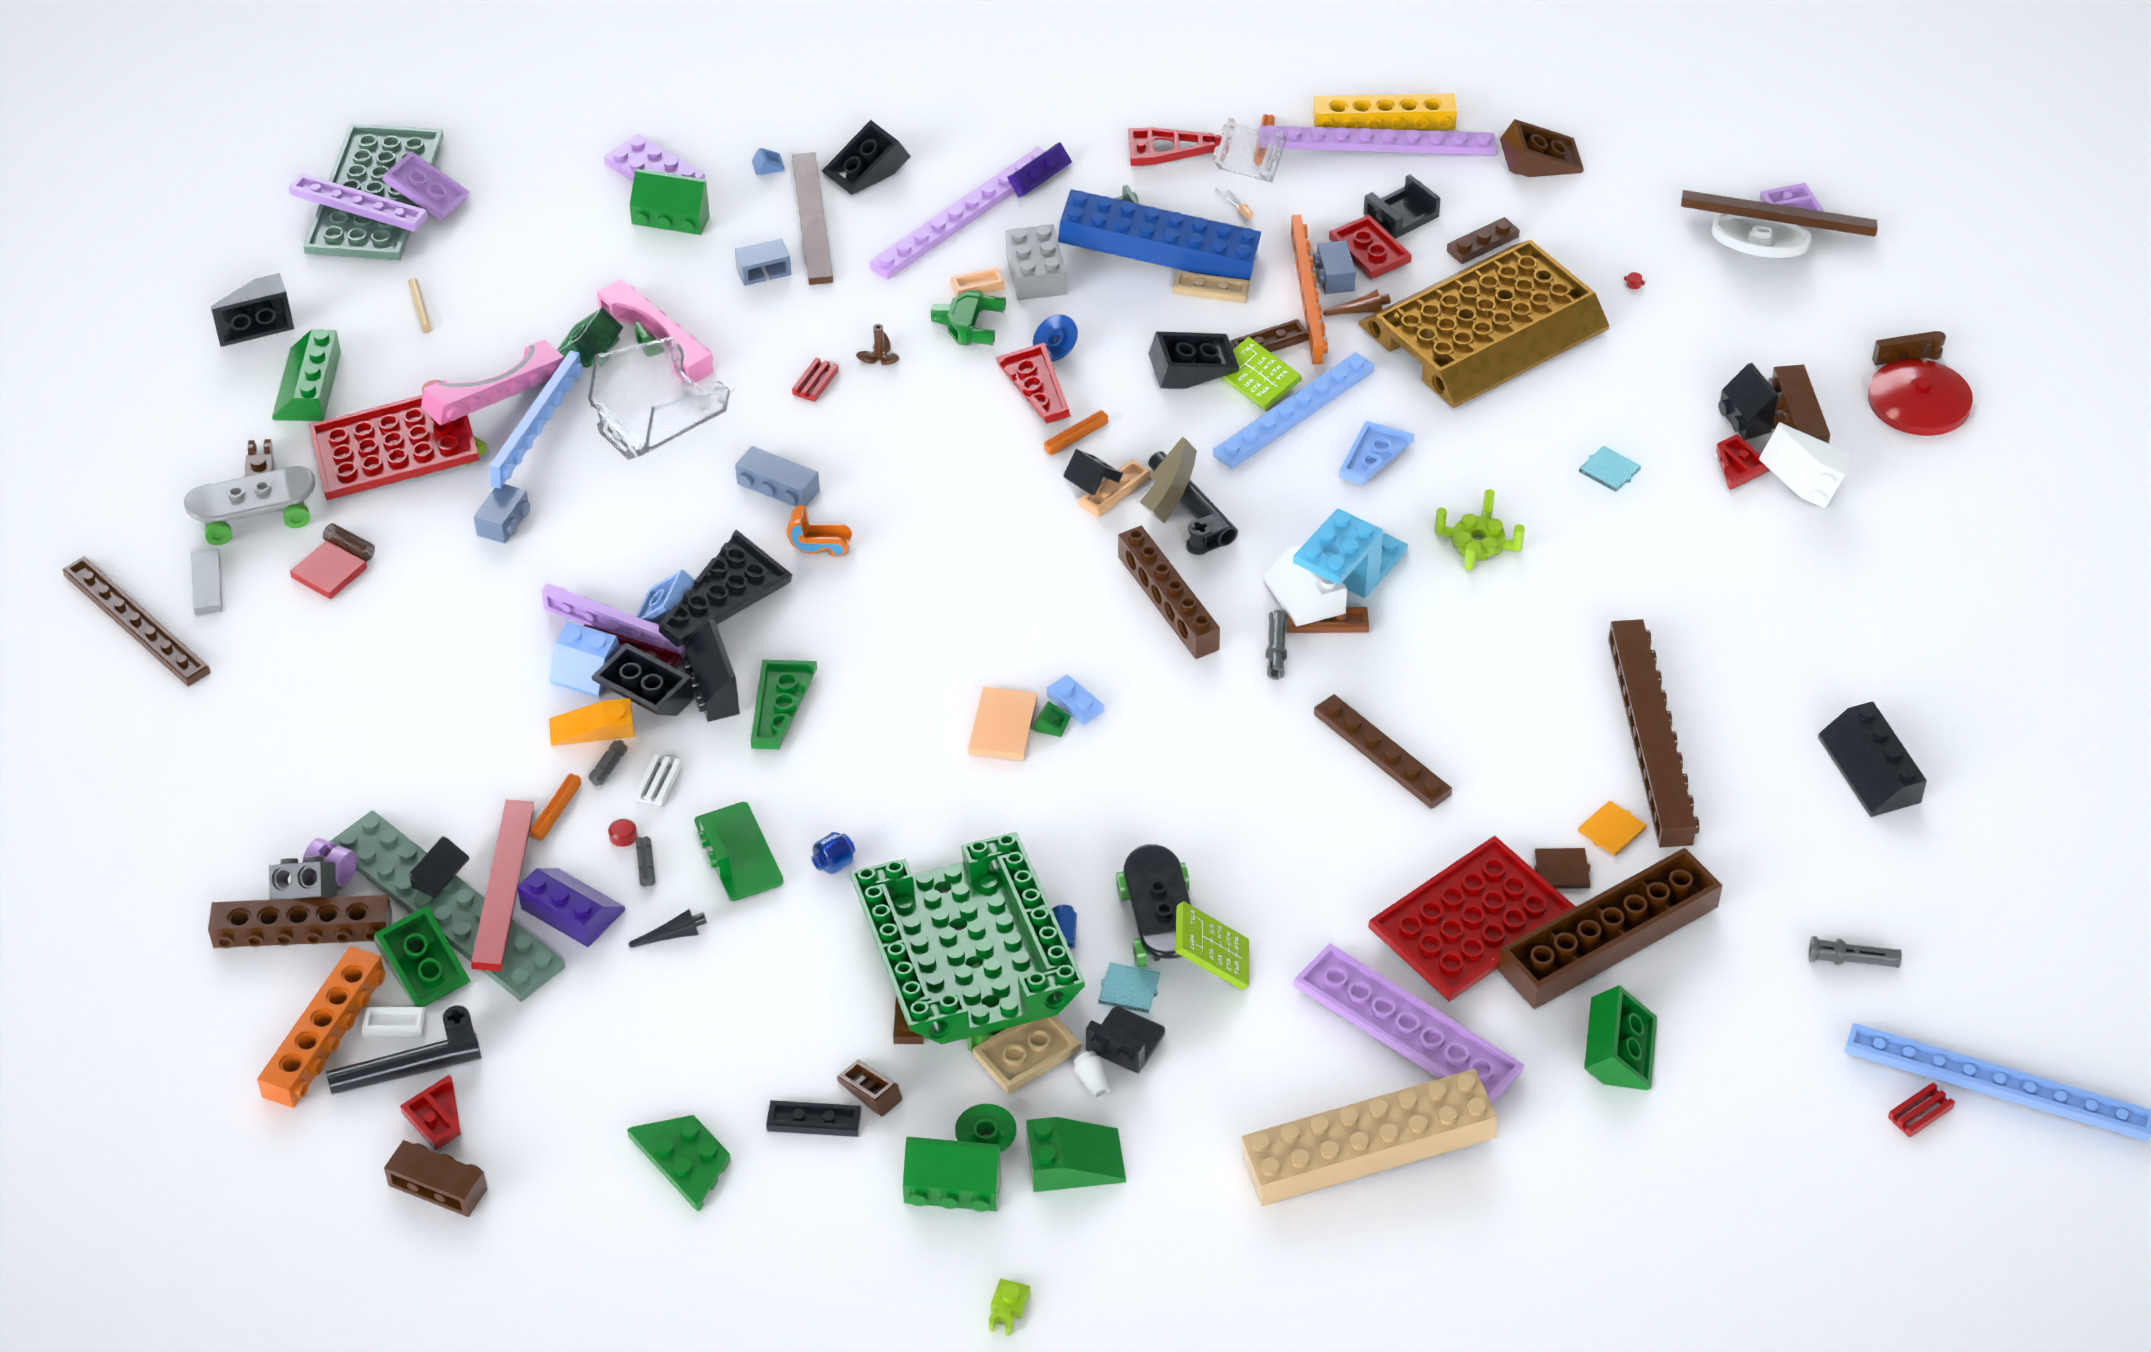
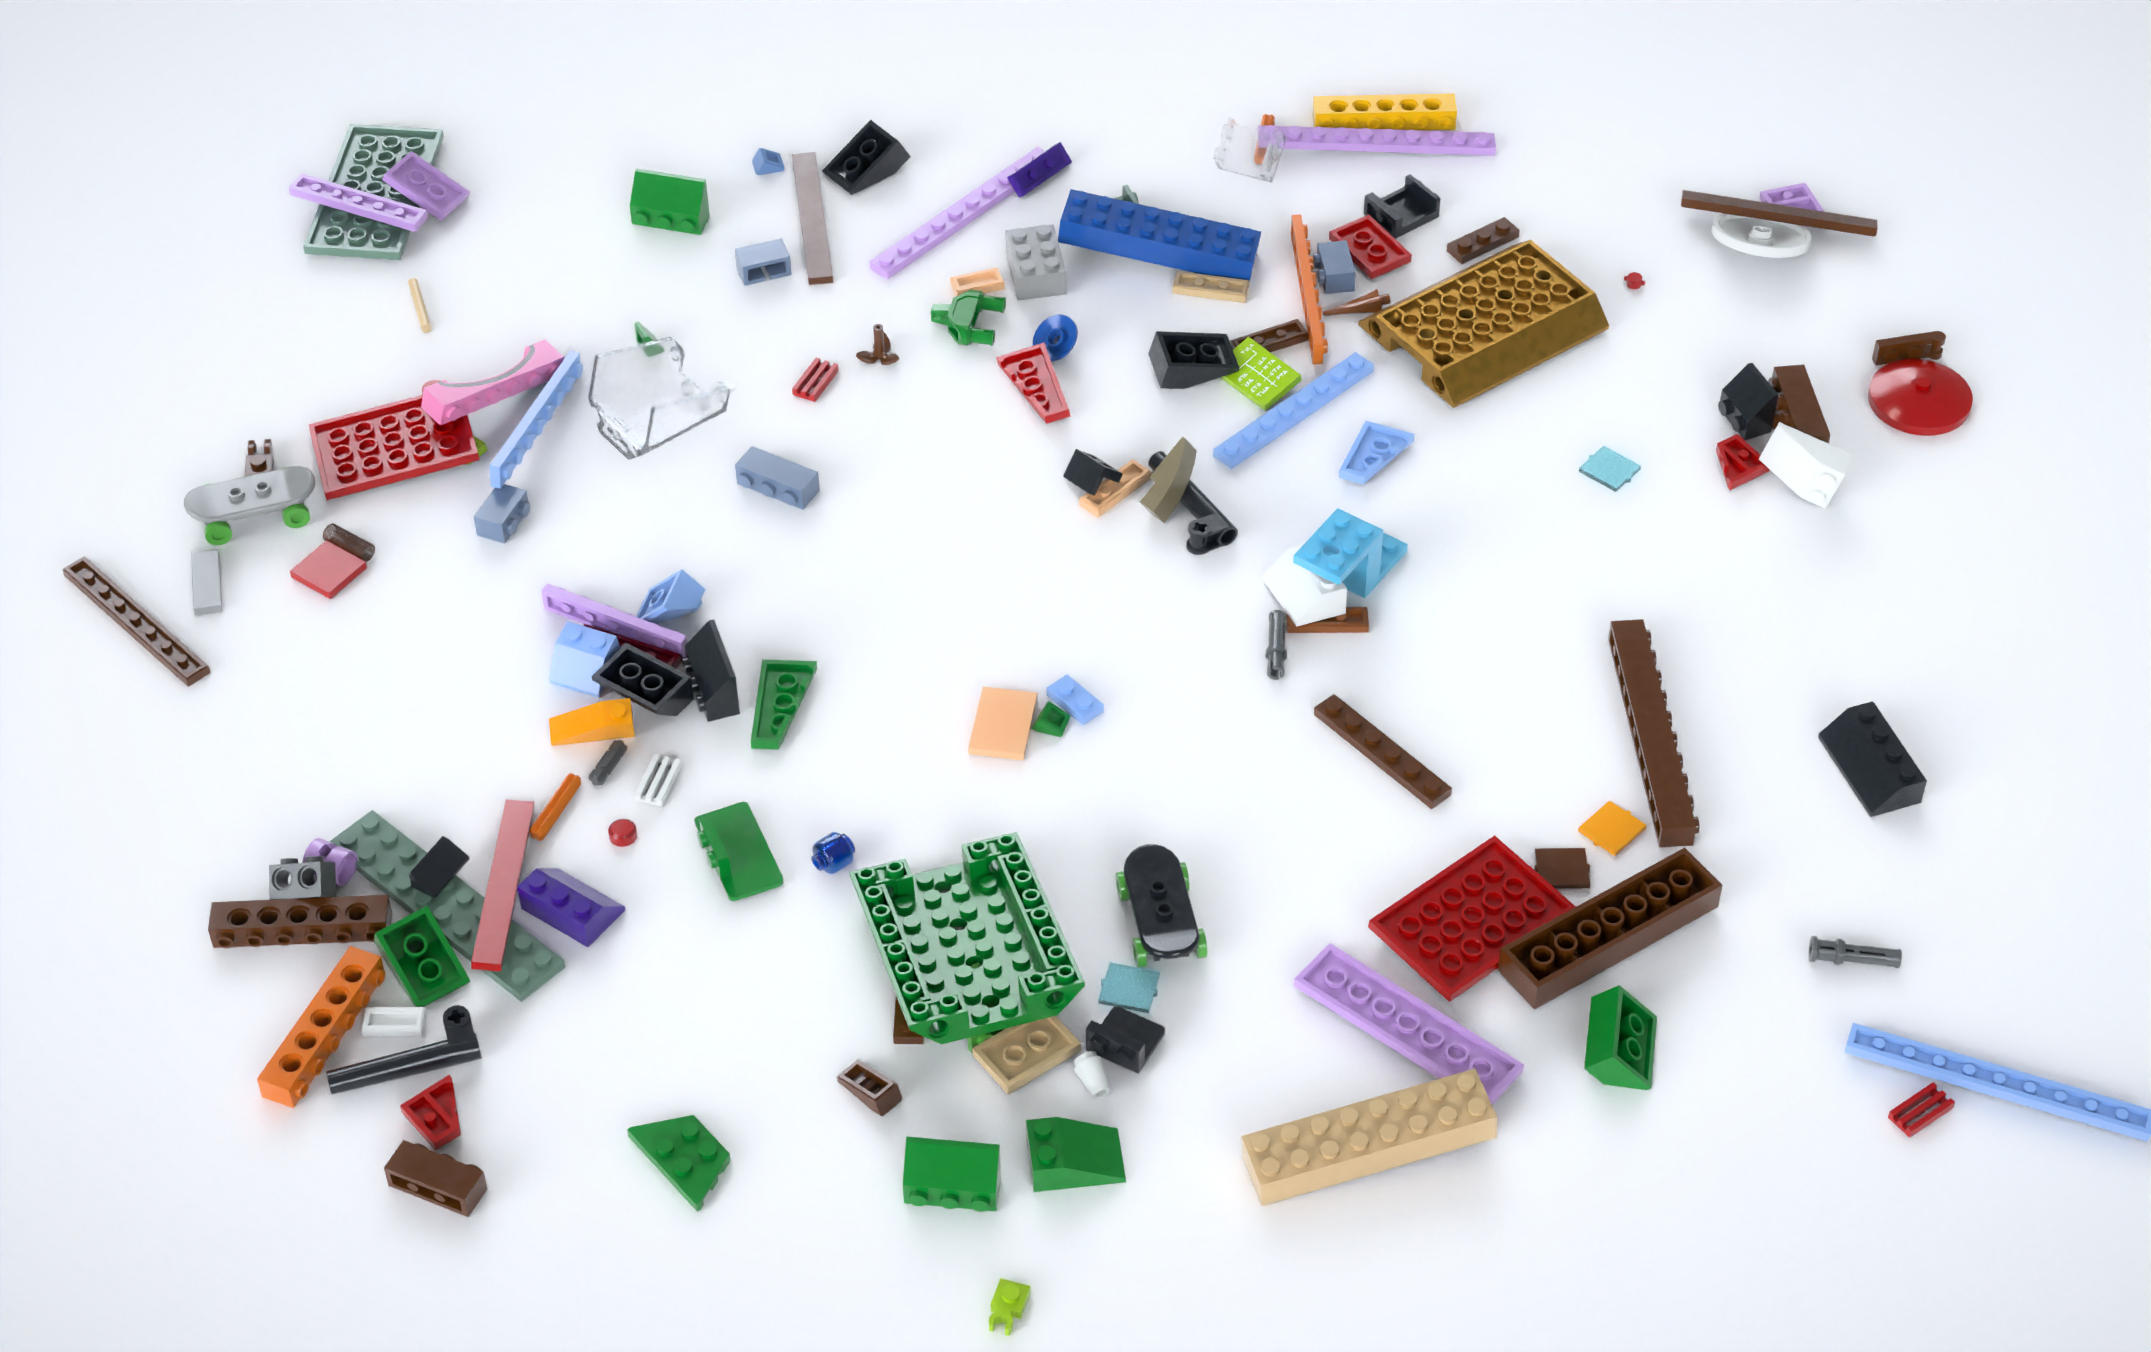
(253, 311): black slope -> none
(308, 377): green slope -> none
(592, 336): clear green slope -> none
(630, 307): bright pink arch -> none
(645, 861): dark grey axle -> none
(646, 155): lavender plate -> none
(680, 926): black piece -> none
(726, 586): black wing -> none
(814, 1118): black tile -> none
(817, 537): orange animal -> none
(989, 1120): green dish -> none
(1067, 921): blue cone -> none
(1076, 432): orange axle -> none
(1142, 141): plate -> none
(1169, 592): reddish brown brick -> none
(1212, 945): lime tile -> none
(1242, 209): light nougat piece -> none
(1483, 526): lime plate -> none
(1539, 151): reddish brown slope -> none

